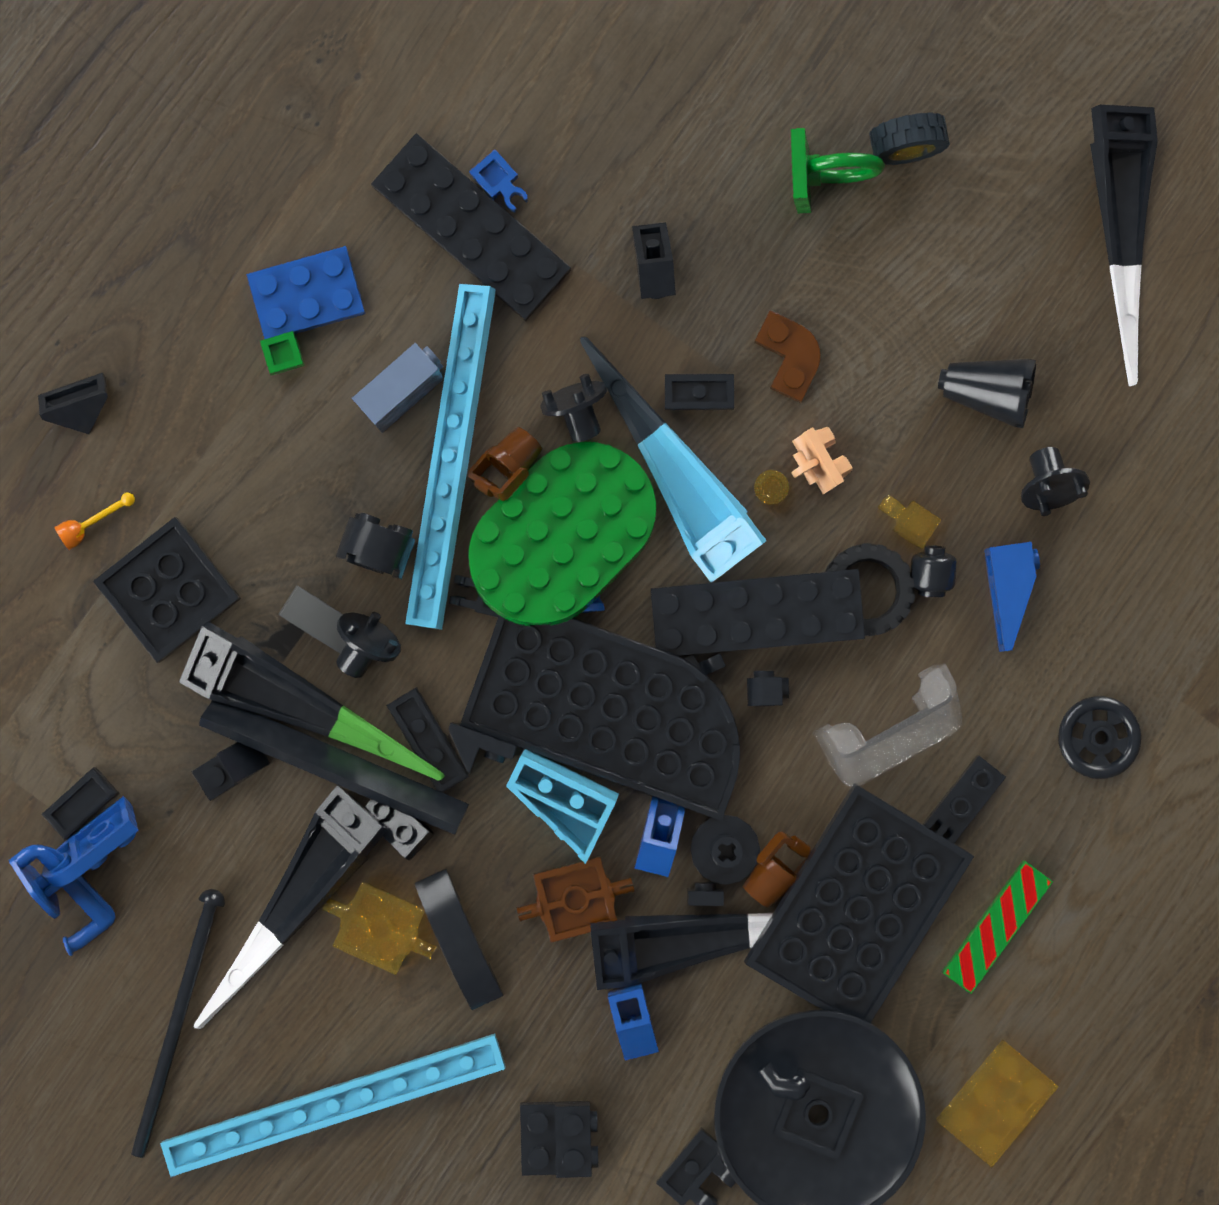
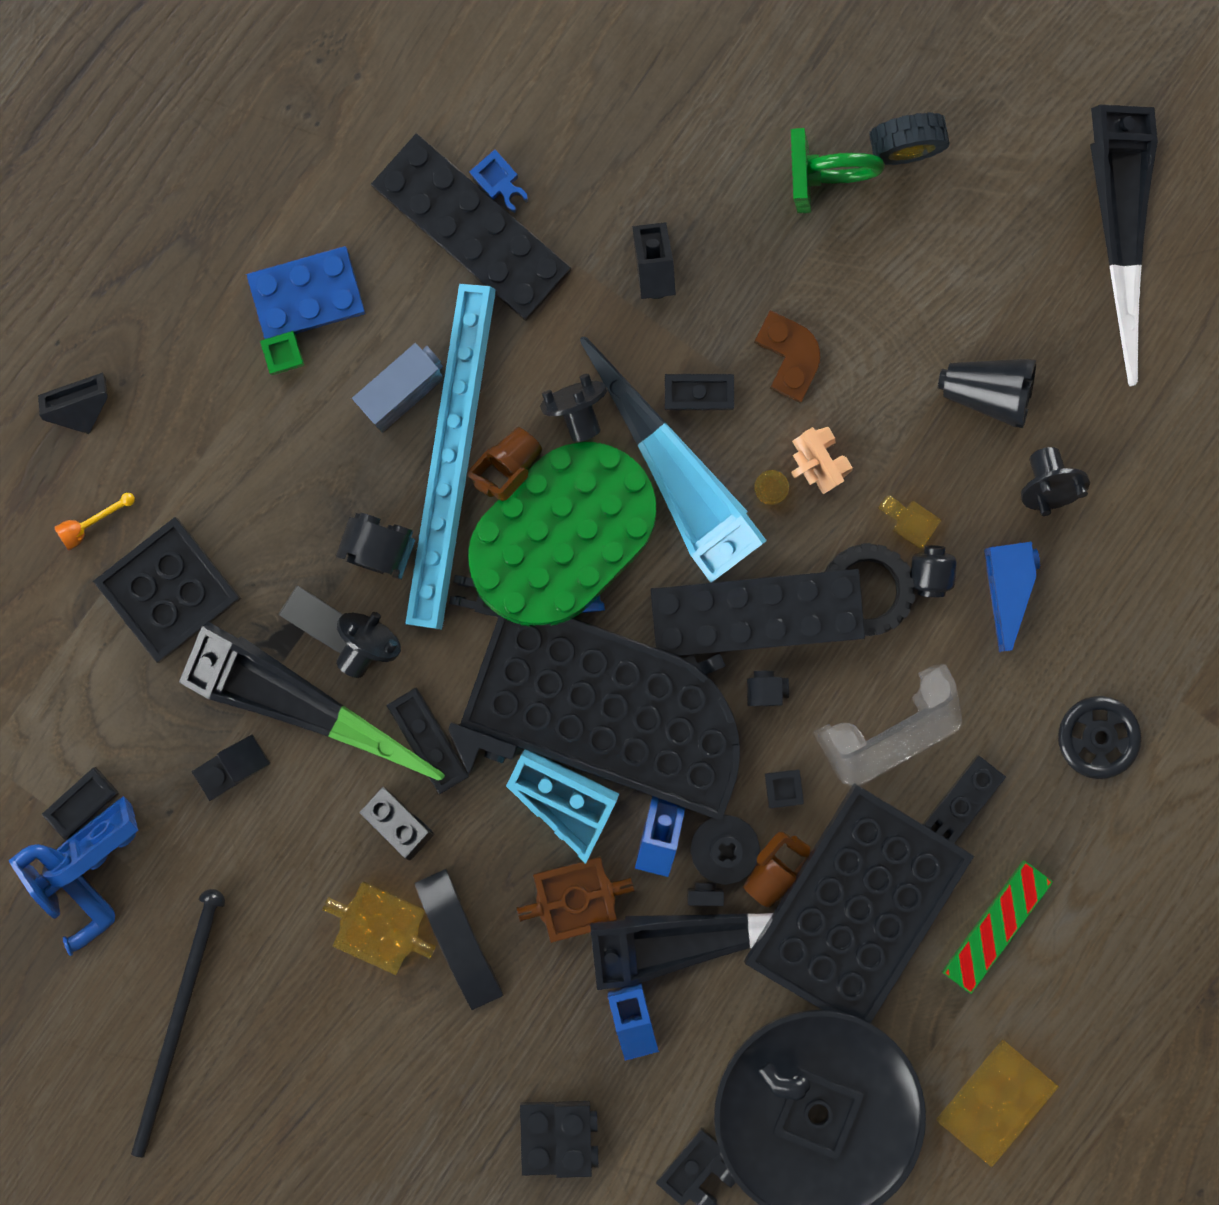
(325, 859): black plate -> none
(332, 1105): medium azure plate -> none
(335, 765): black tile -> none
(784, 788): none -> black plate

